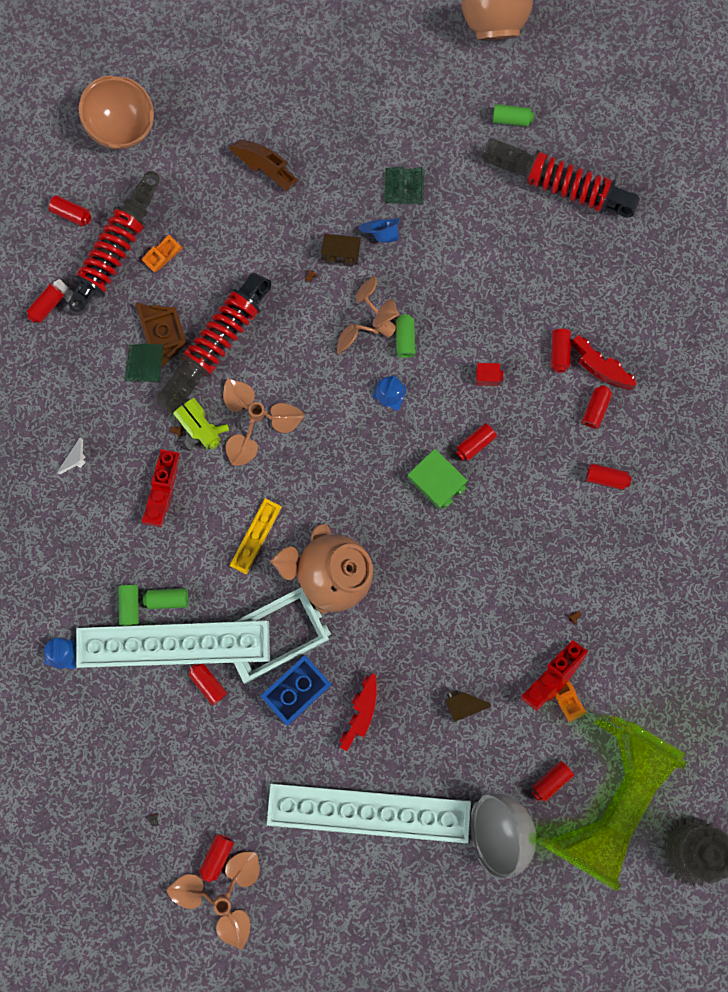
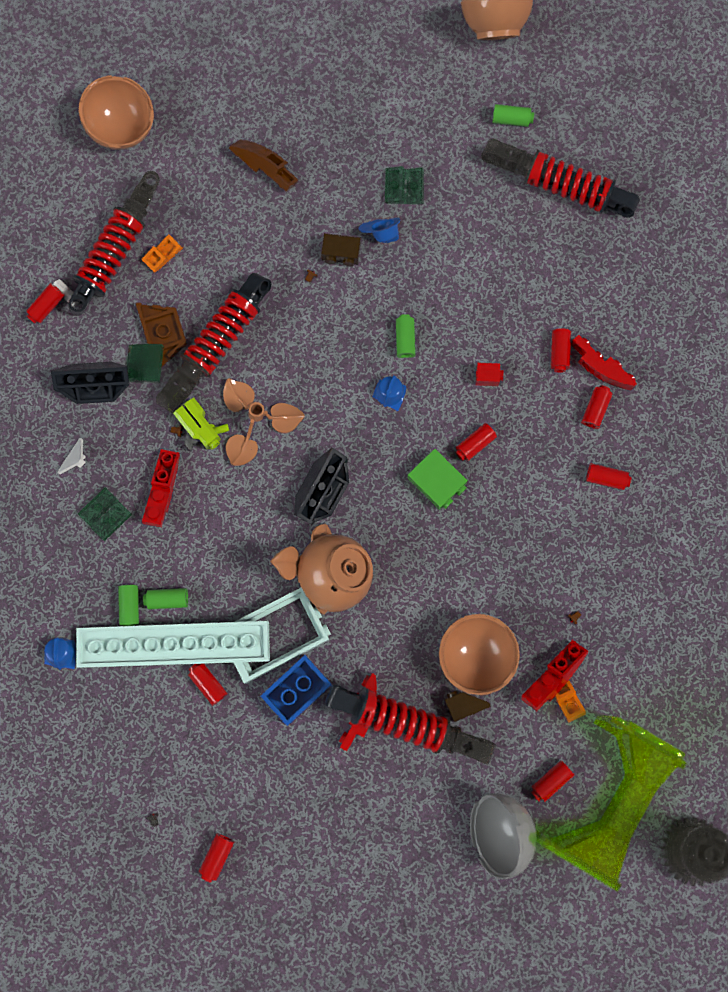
(69, 211): red brick -> none
(91, 381): none -> black wedge
(110, 520): none -> clear green slope
(233, 926): nougat plant -> none
(255, 536): yellow tile -> none
(322, 487): none -> black wedge
(369, 813): light aqua plate -> none
(381, 321): nougat plant -> none
(406, 720): none -> piece
(479, 654): none -> nougat piece

